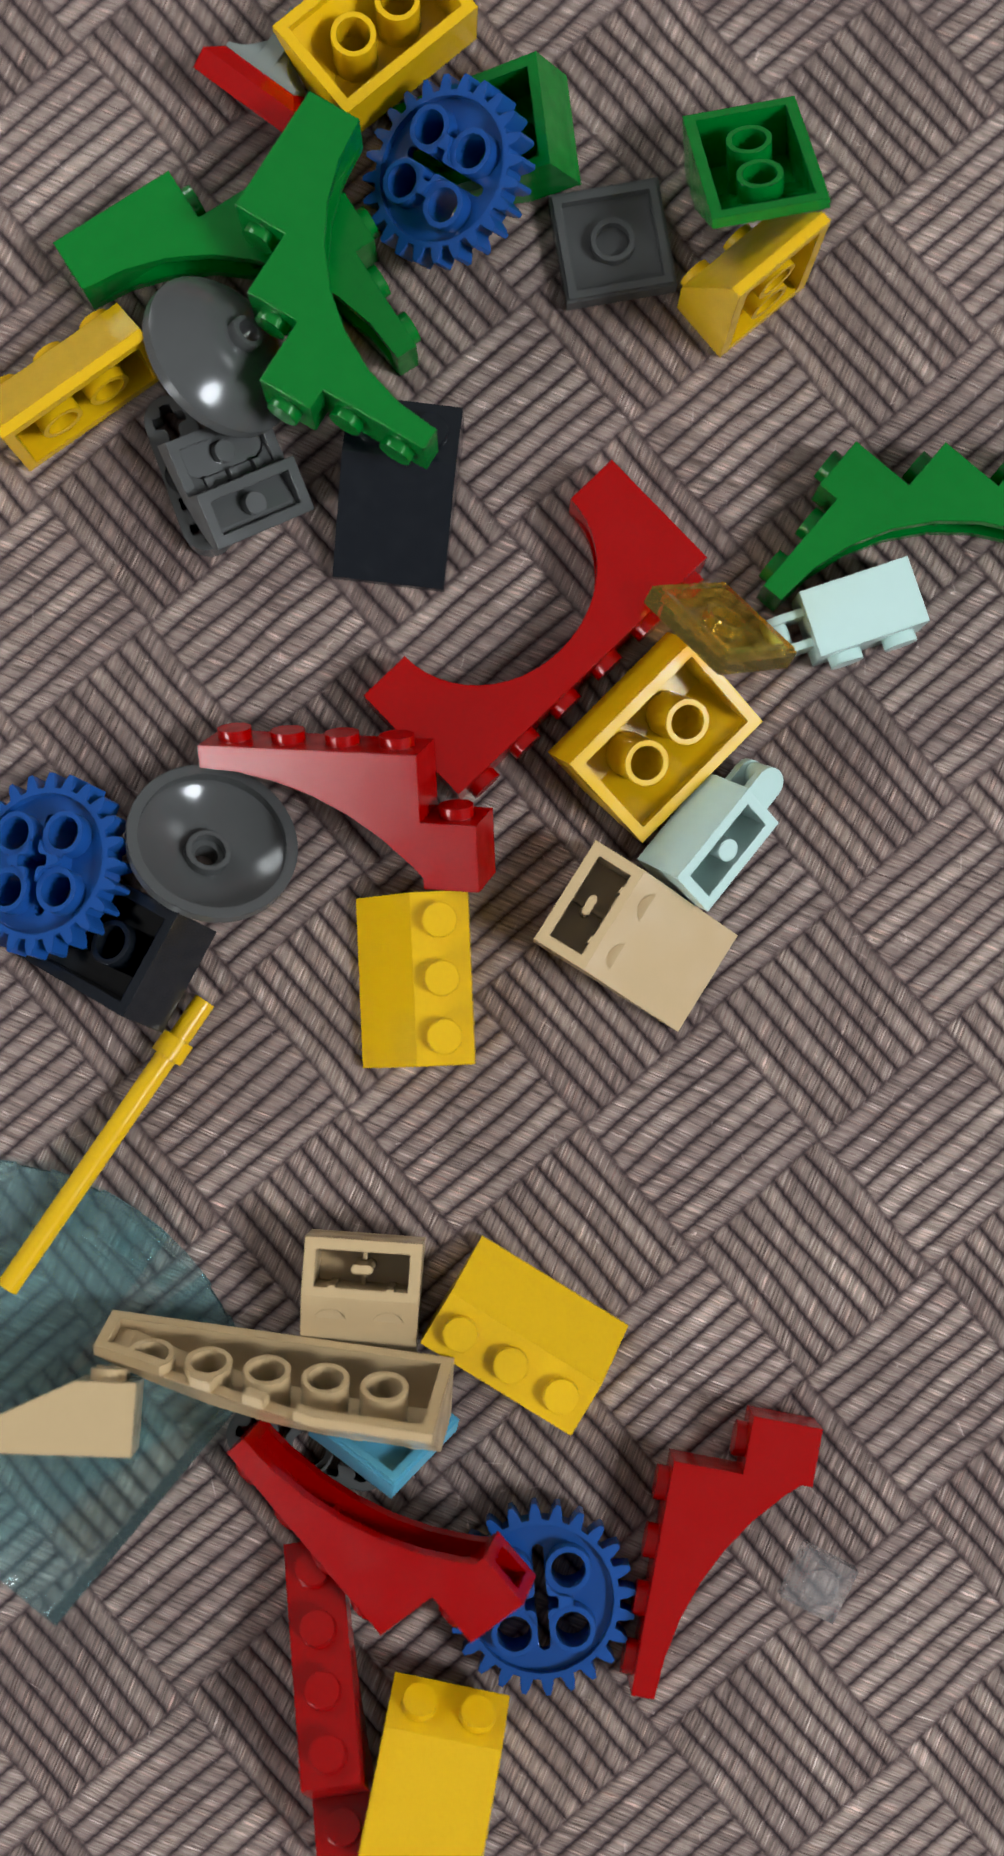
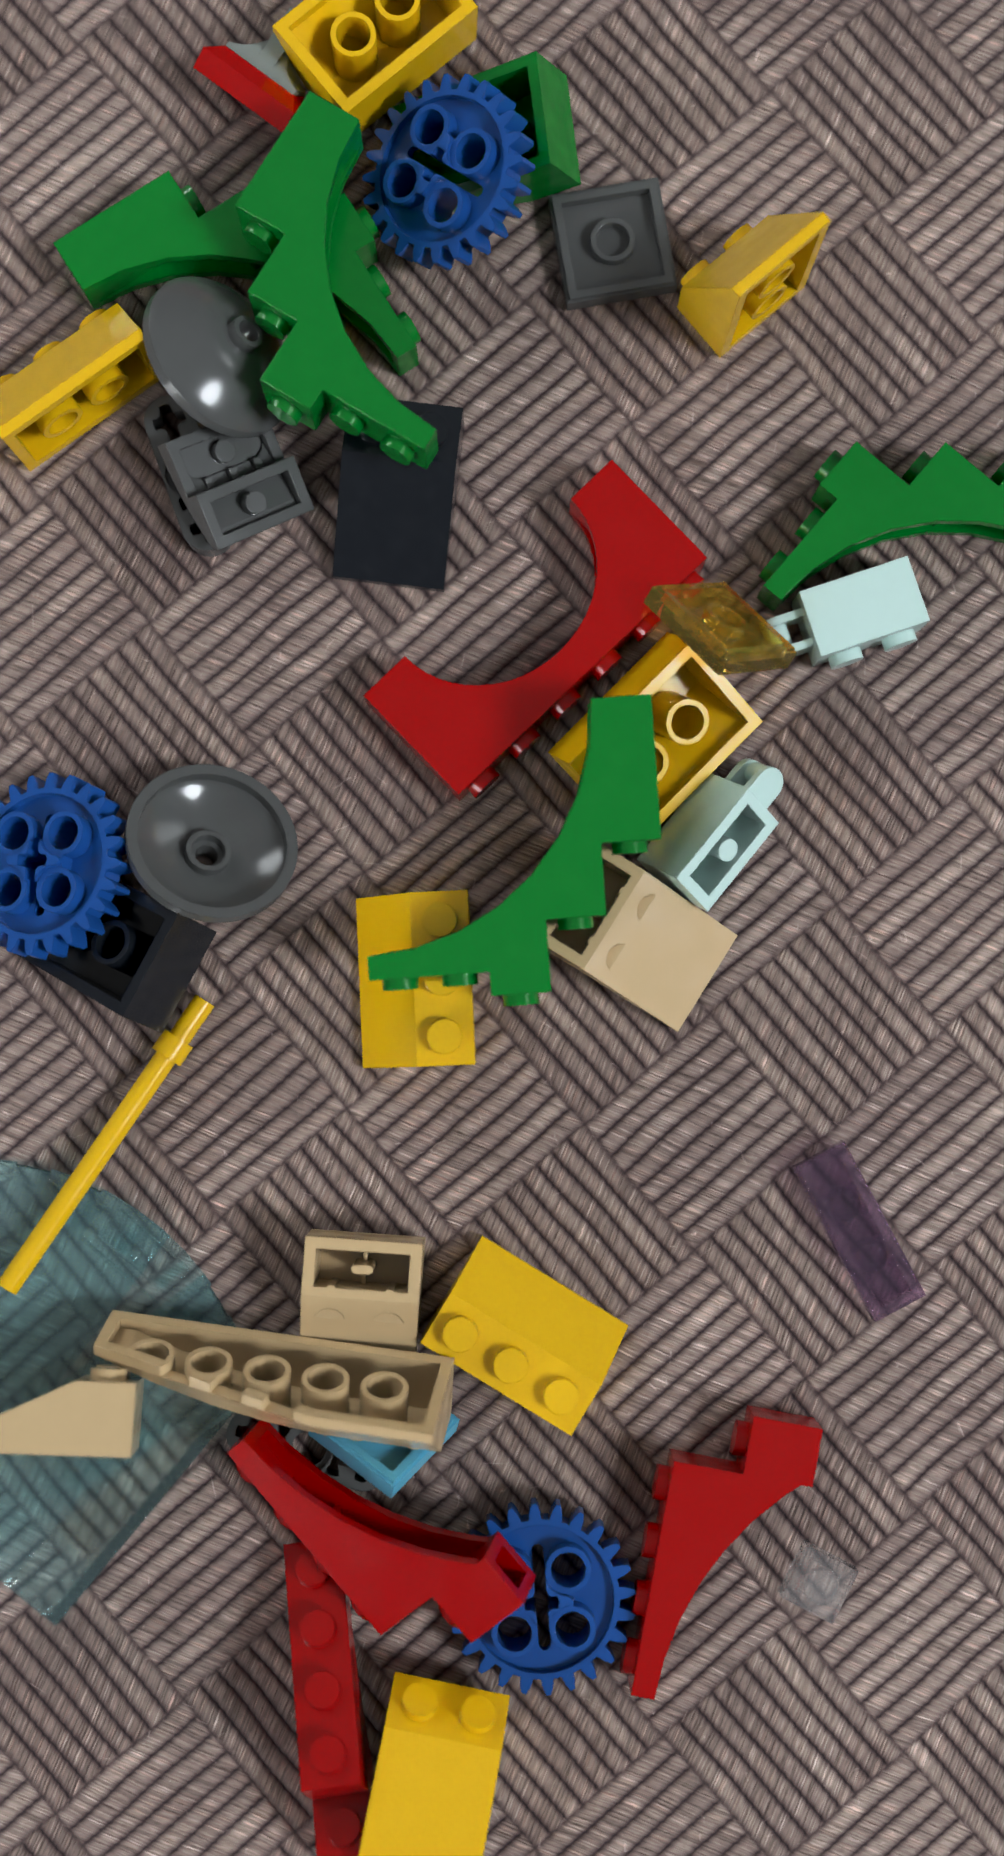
(379, 783): red arch -> none
(612, 806): none -> green arch
(752, 163): green slope -> none
(858, 1231): none -> clear purple plate

